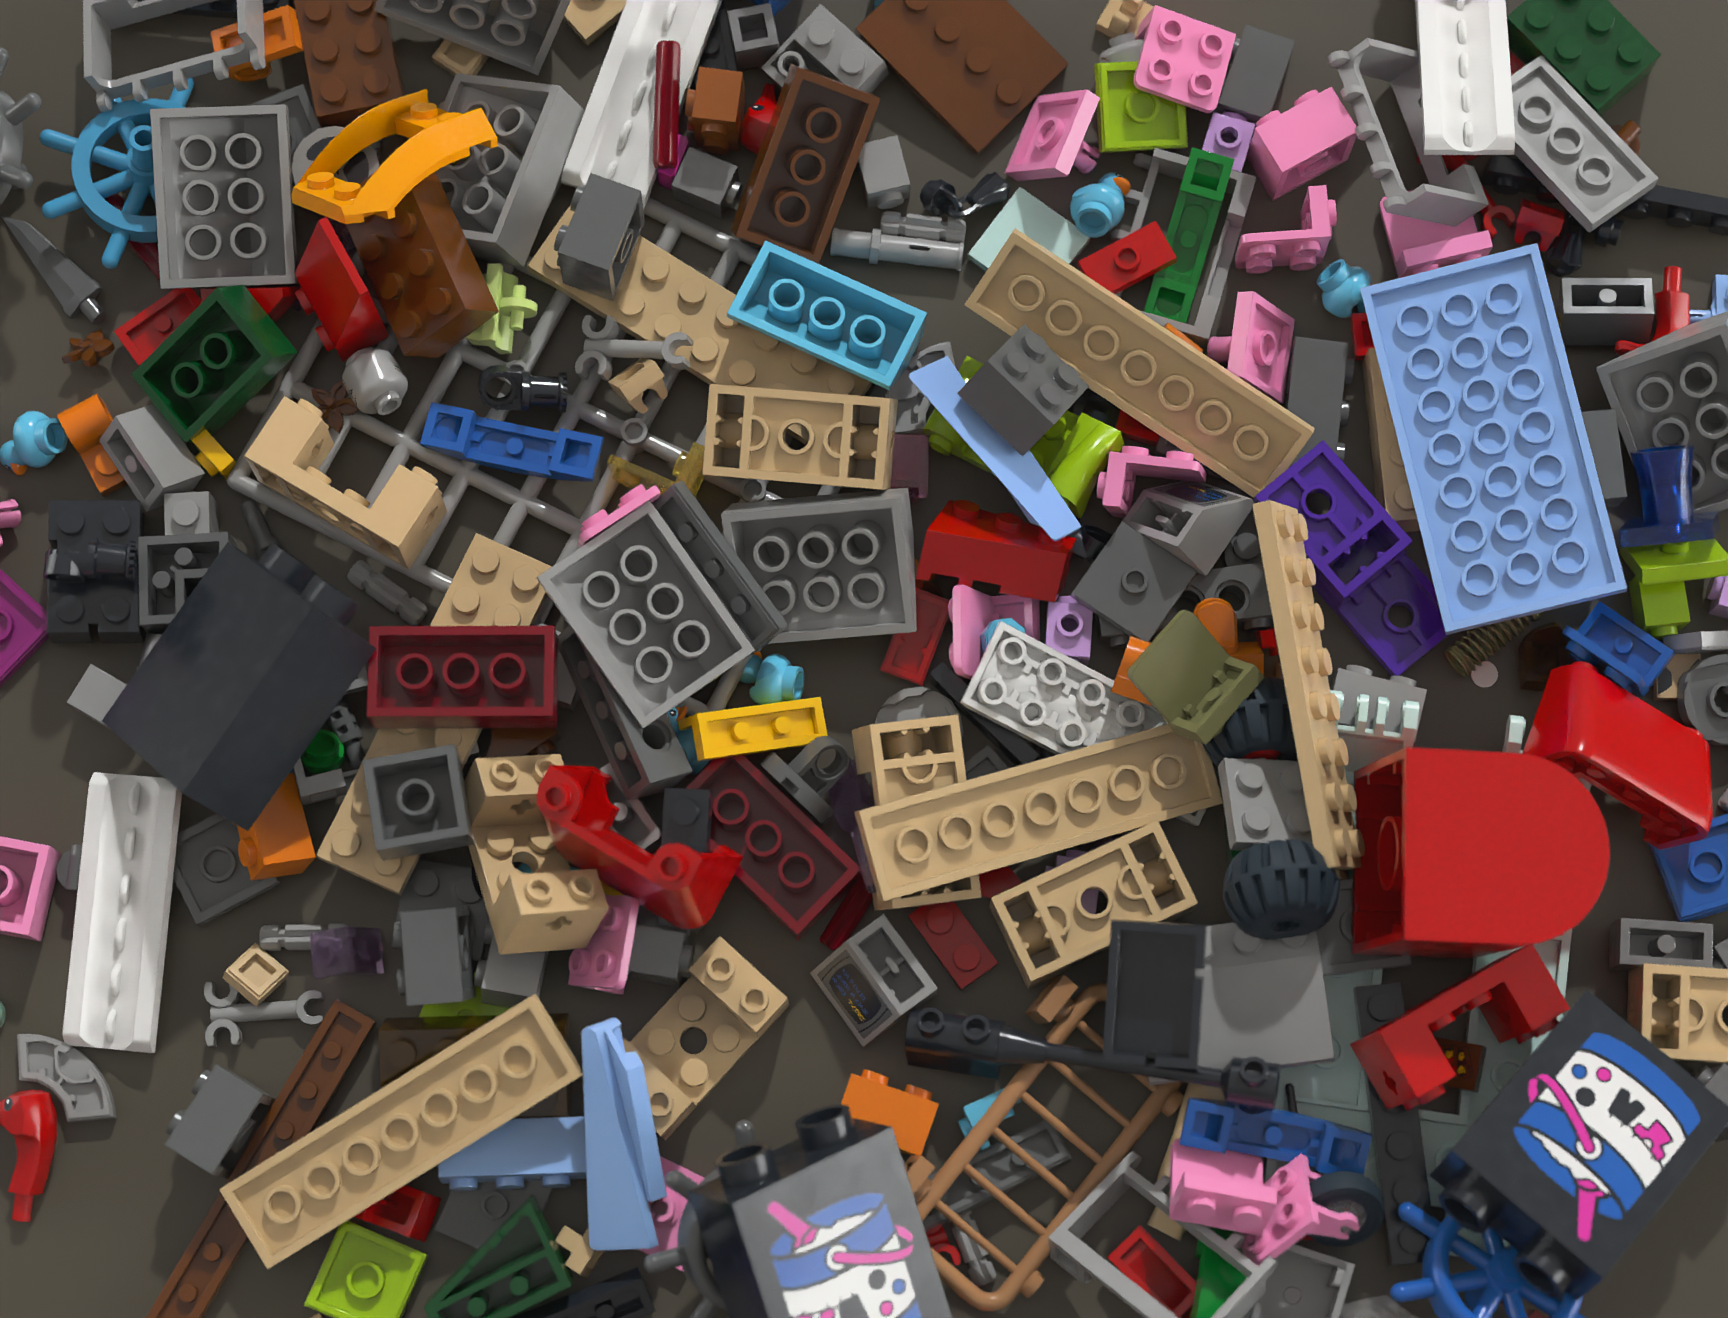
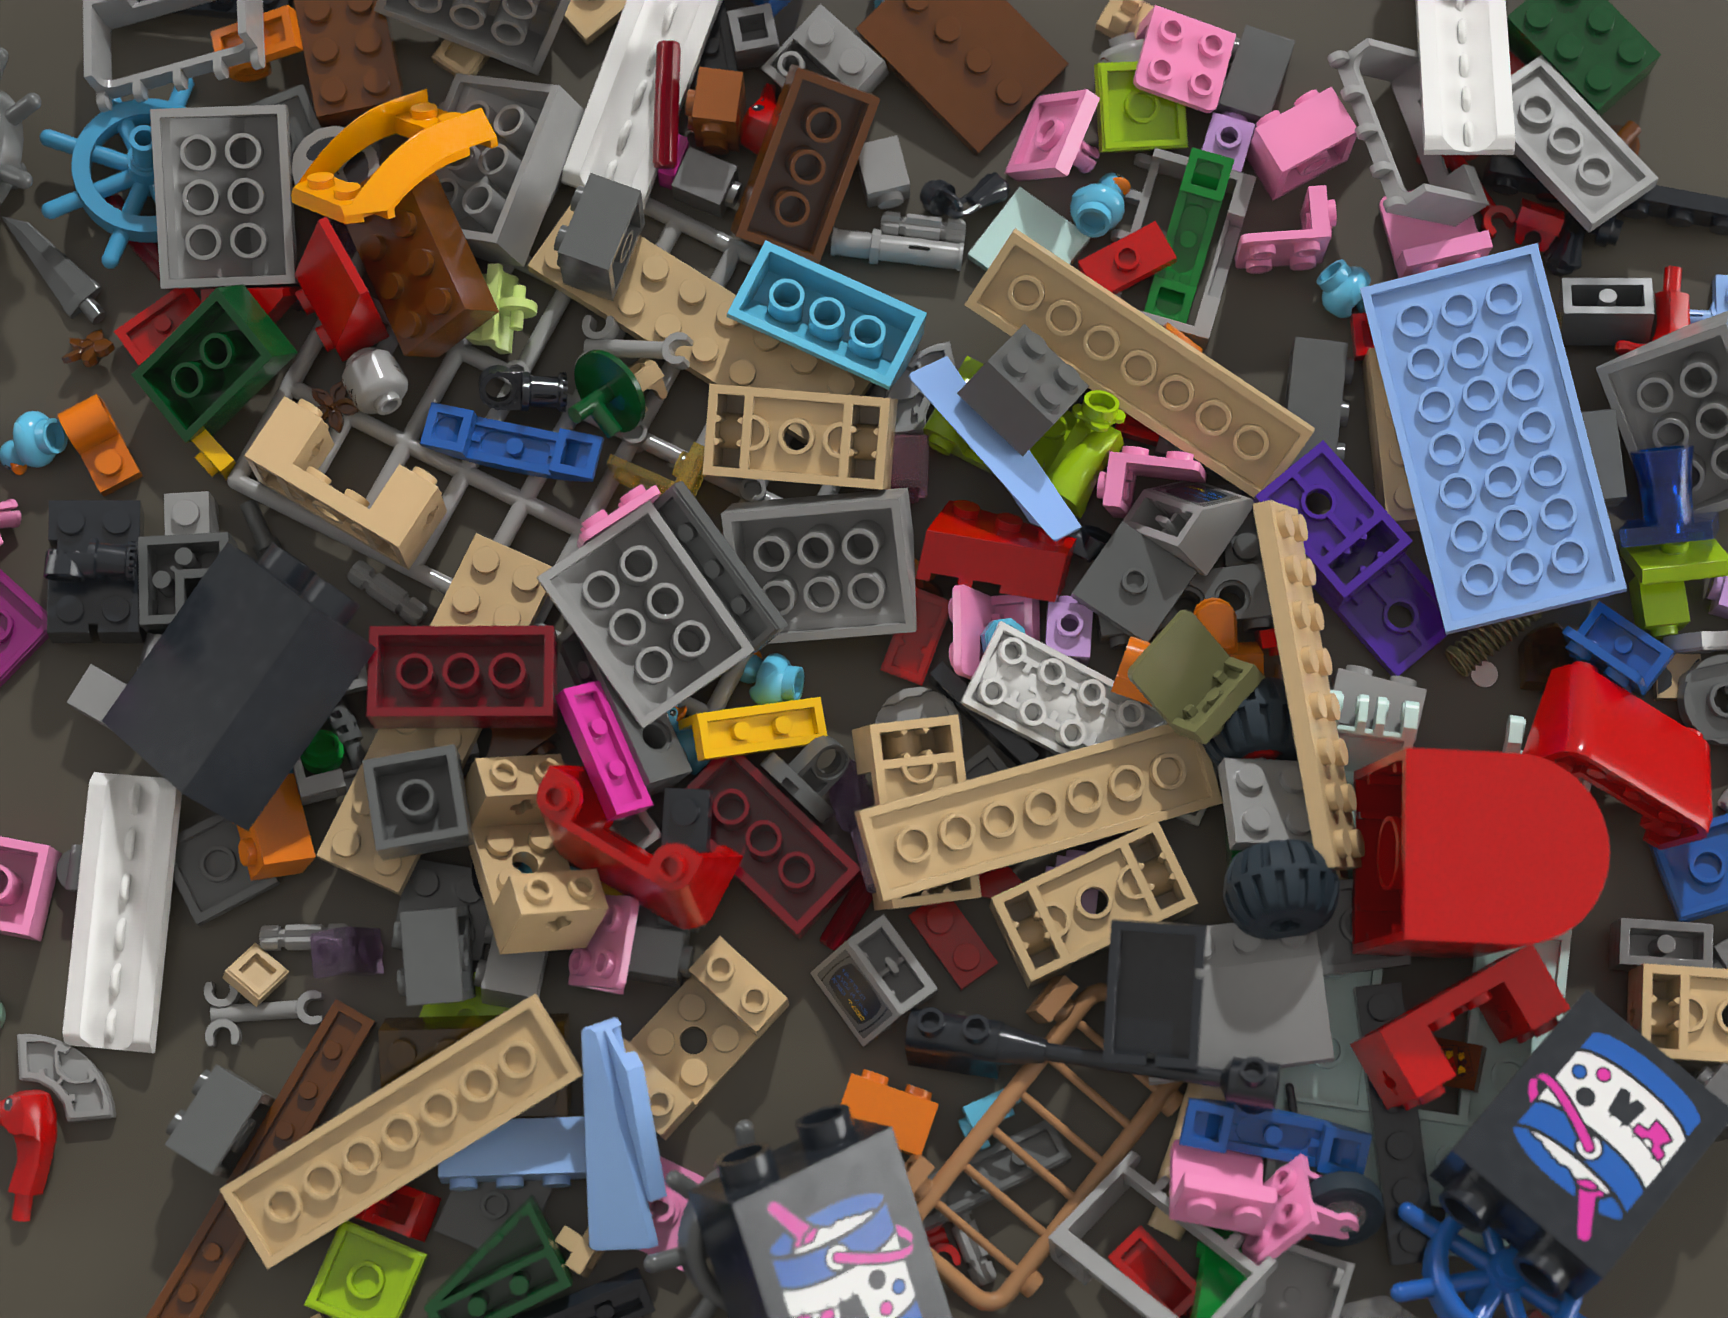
(150, 456): light grey brick -> none
(603, 750): none -> dark pink plate
(607, 393): none -> dark green shield
(1099, 410): none -> lime plate
(1258, 345): bright pink tile -> none

